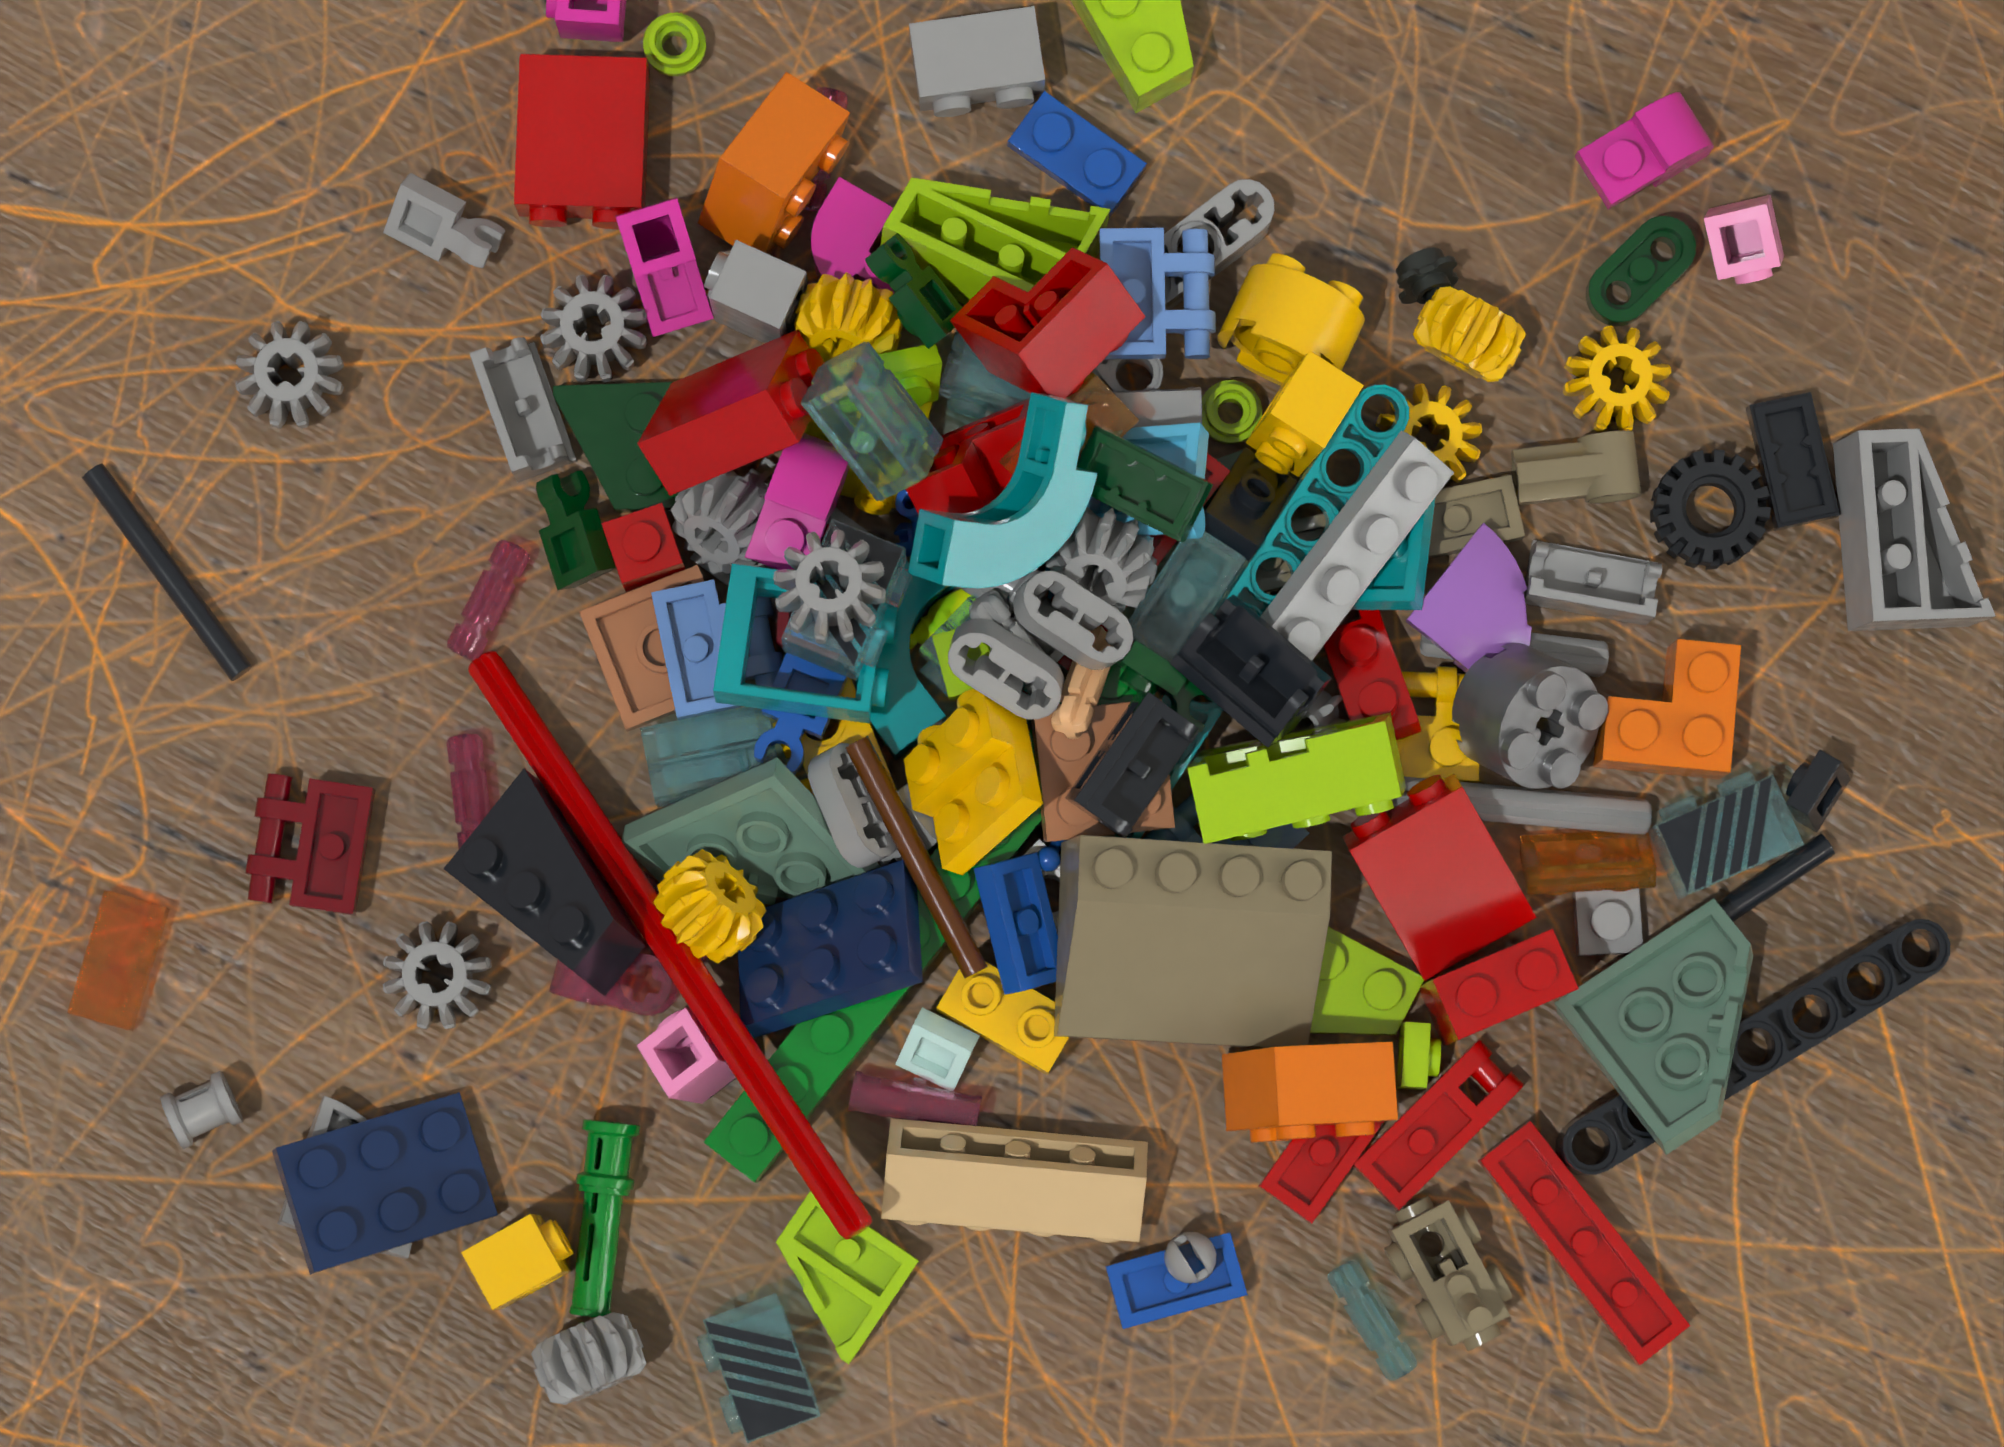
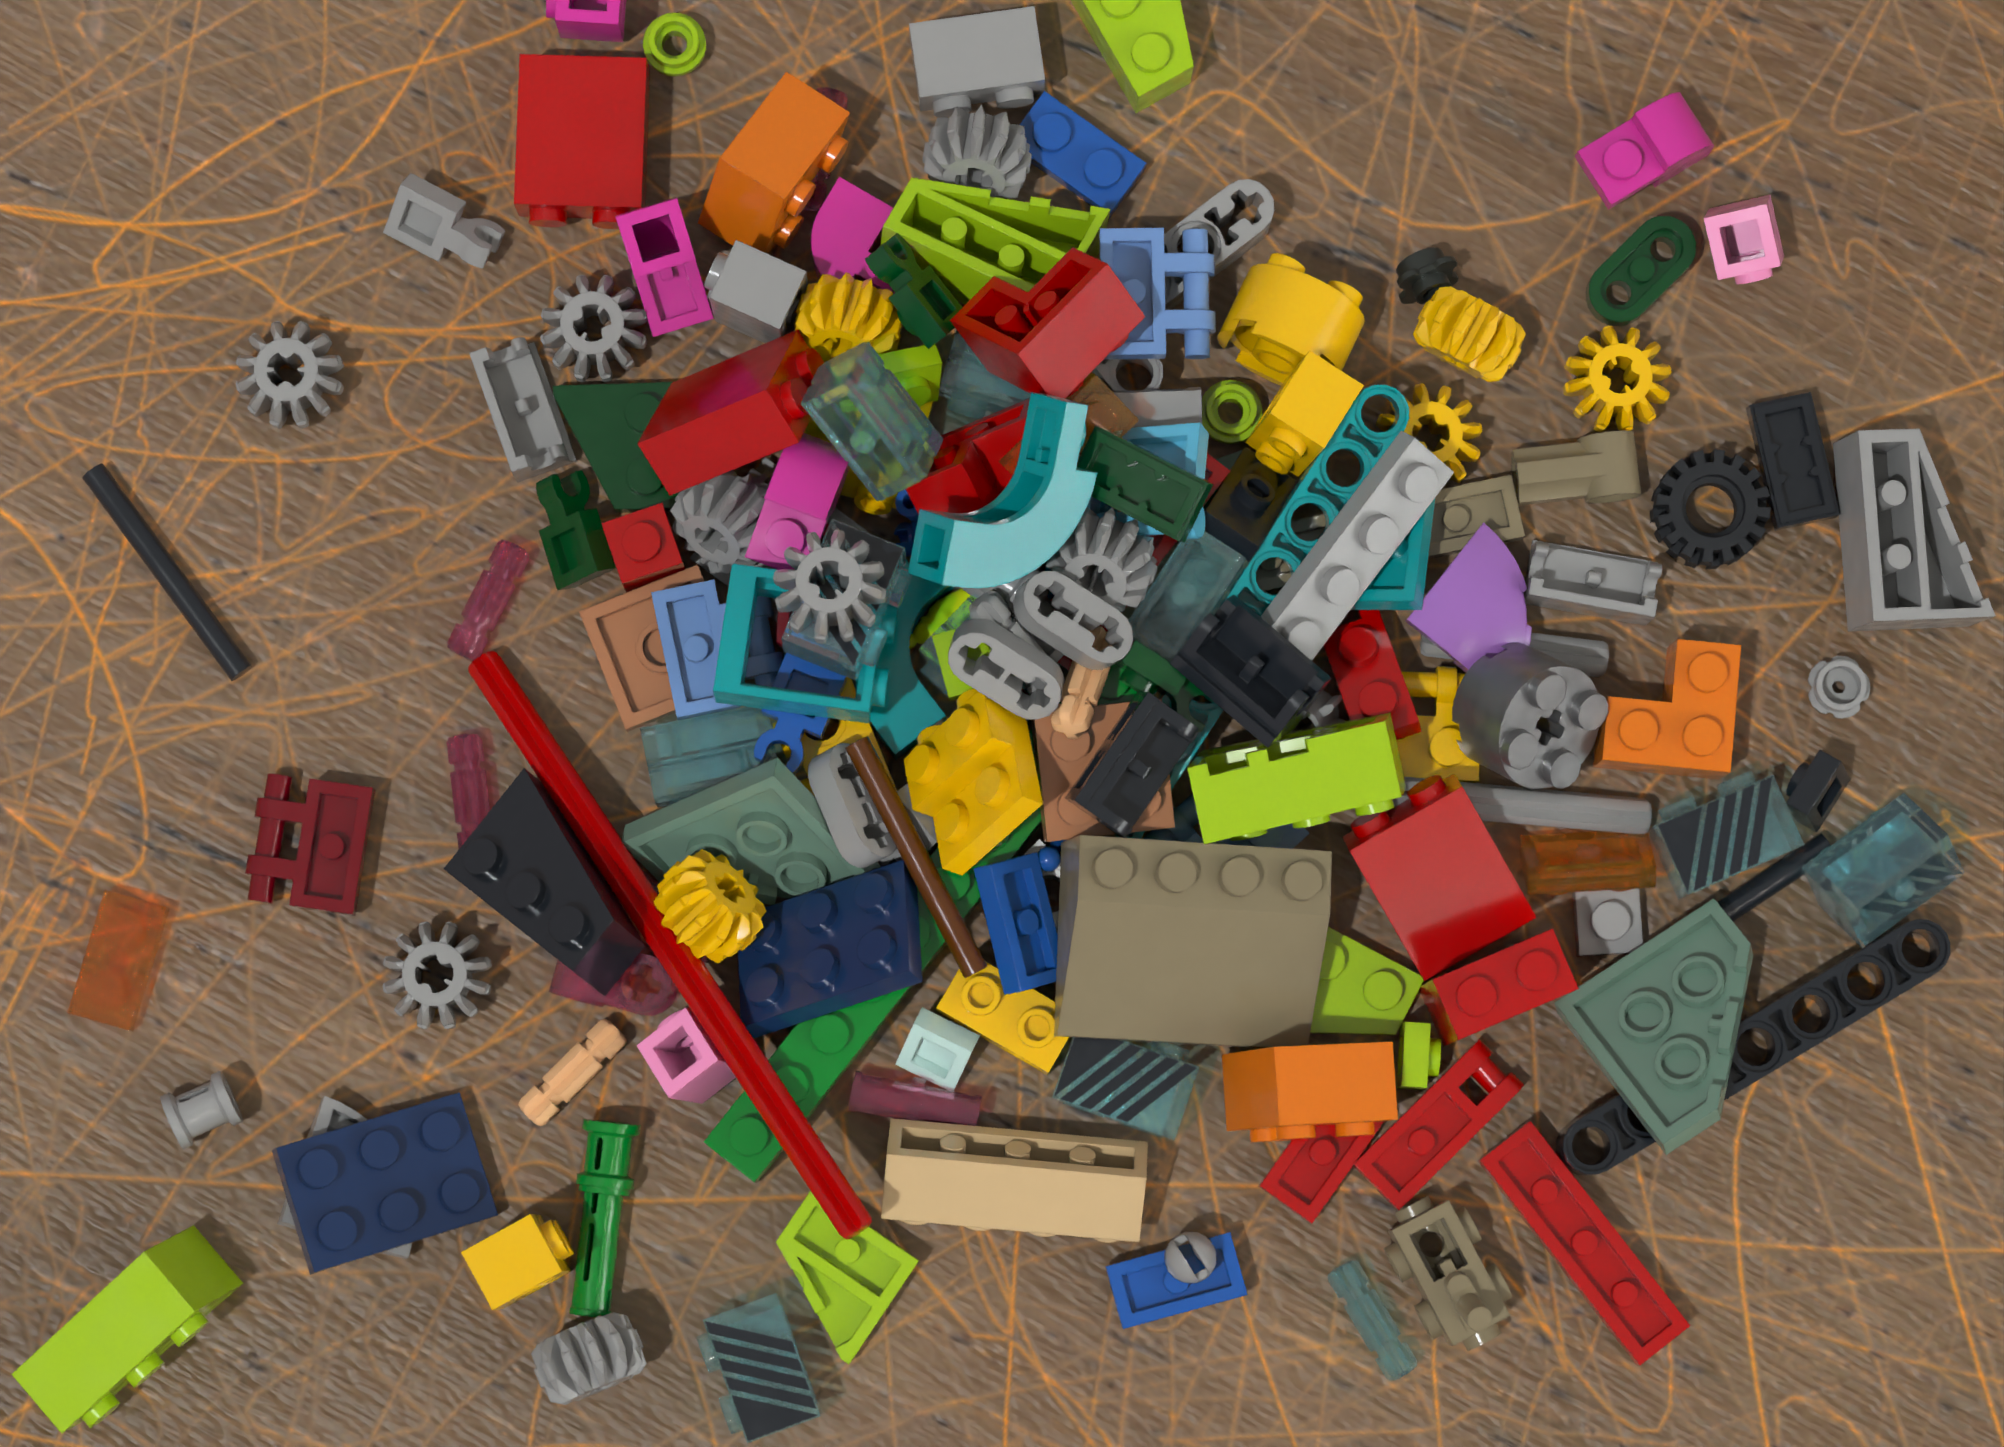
(126, 1330): none -> lime wedge
(572, 1072): none -> light nougat axle
(978, 152): none -> light grey gear
(1128, 1083): none -> brick
(1841, 670): none -> light grey plate
(1883, 870): none -> clear light blue brick

